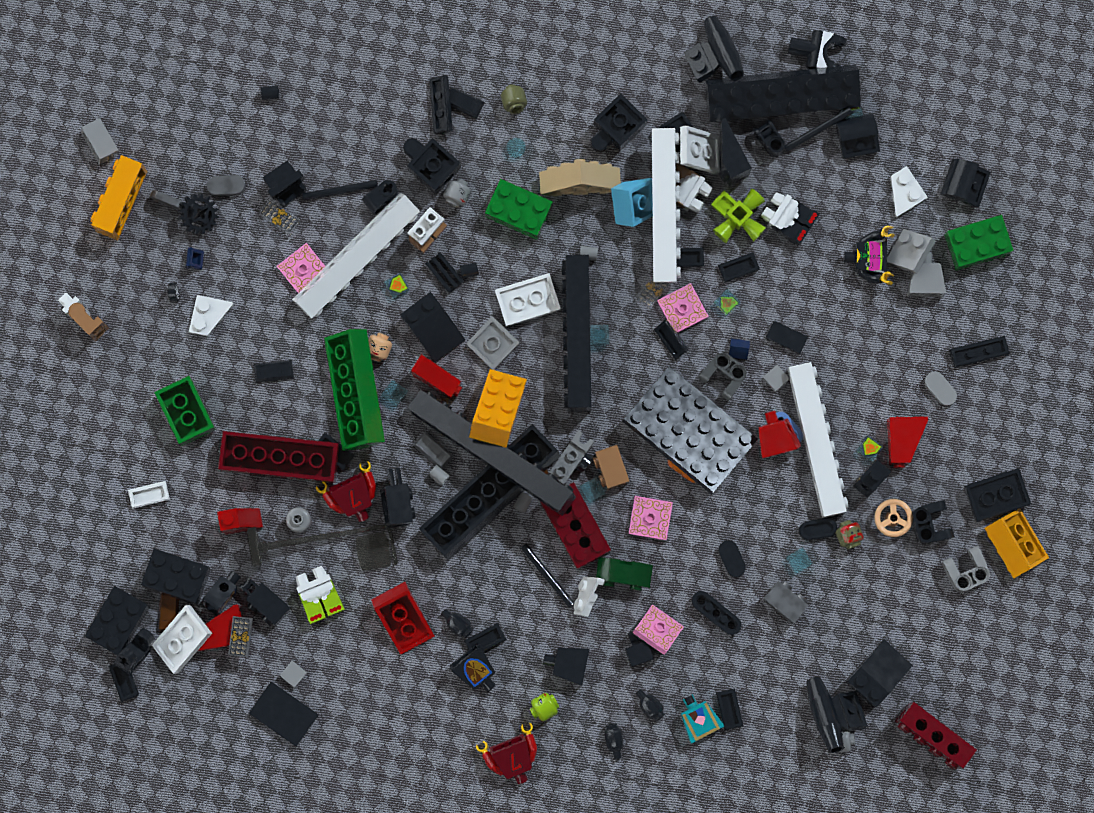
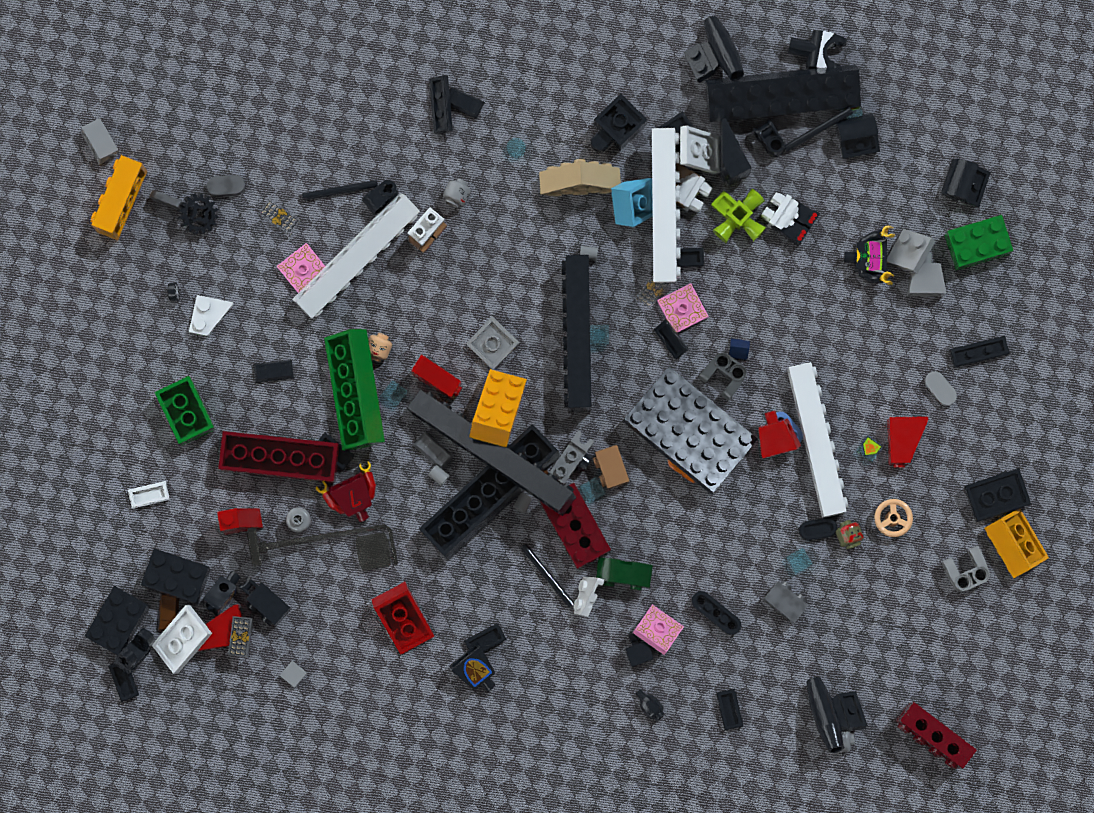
(76, 311): medium nougat hips -> none
(194, 259): dark blue slope -> none
(270, 92): black hinge -> none
(283, 714): black tile -> none
(285, 184): black plate -> none
(314, 591): hips -> none
(396, 285): tile -> none
(396, 501): black brick -> none
(431, 163): black brick -> none
(432, 327): black slope -> none
(447, 264): black tile -> none
(457, 624): black plant -> none
(469, 270): black hinge -> none
(512, 756): dark red torso -> none
(514, 99): olive head -> none
(518, 209): green brick -> none
(527, 300): white plate -> none
(544, 707): lime head -> none
(568, 664): black torso -> none
(614, 739): black plant -> none
(650, 518): bright pink plate -> none
(699, 719): torso -> none
(727, 302): clear light blue tile -> none
(732, 558): black tile -> none
(738, 267): black tile -> none
(776, 378): light grey tile -> none
(786, 337): black tile -> none
(872, 478): black torso -> none
(879, 674): black slope -> none
(906, 191): white wing -> none
(927, 524): black piece -> none

